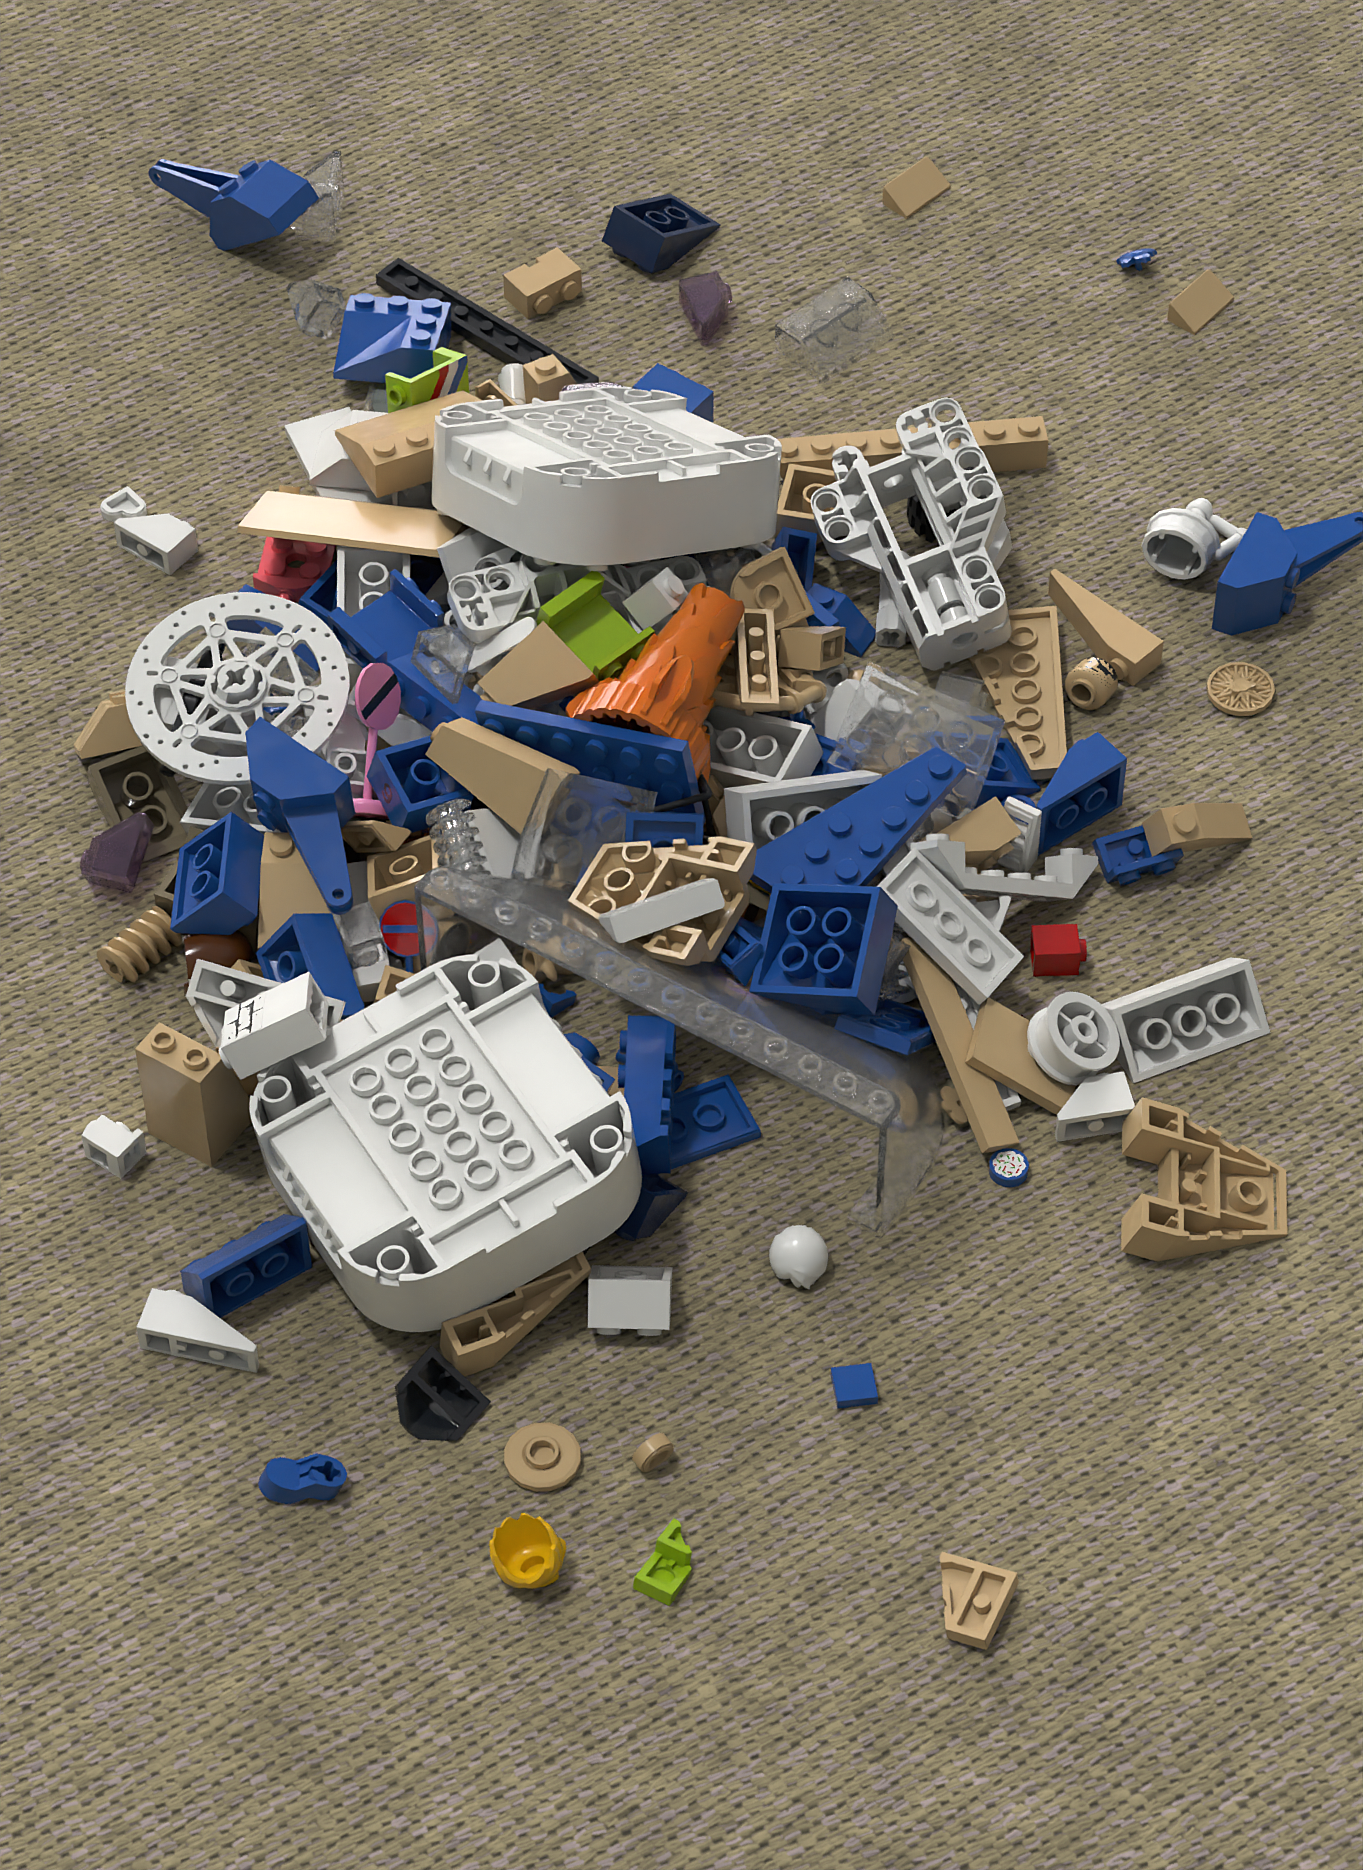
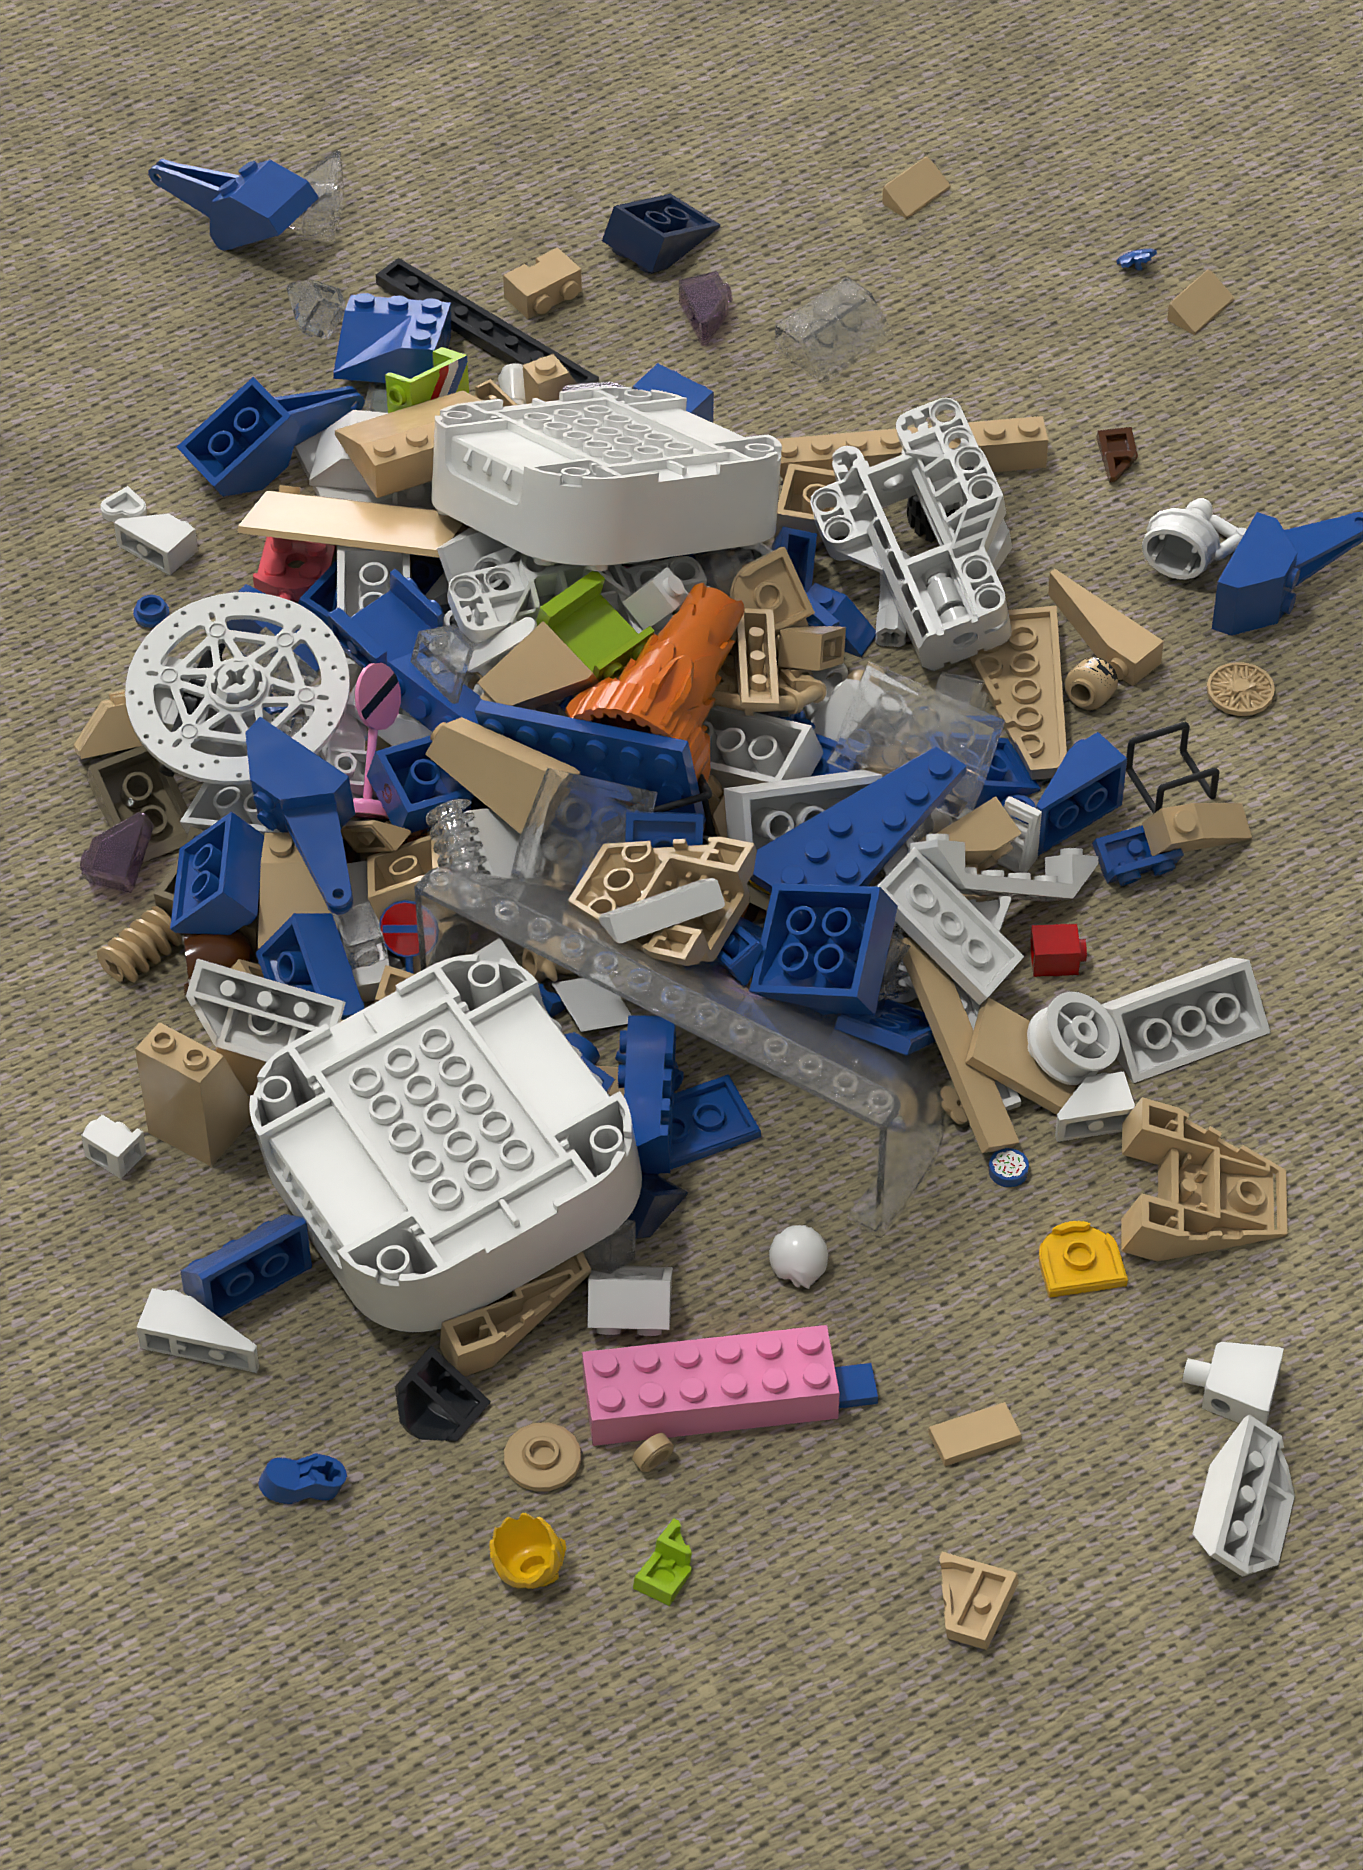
(150, 611): none -> blue plate
(255, 434): none -> blue slope
(274, 1026): white brick -> none
(591, 1004): none -> white sticker
(614, 1250): none -> clear brick
(710, 1385): none -> bright pink brick
(974, 1434): none -> tan tile
(1080, 1260): none -> yellow tile
(1117, 451): none -> reddish brown slope
(1211, 791): none -> black piece
(1237, 1380): none -> white torso
(1246, 1500): none -> white wedge

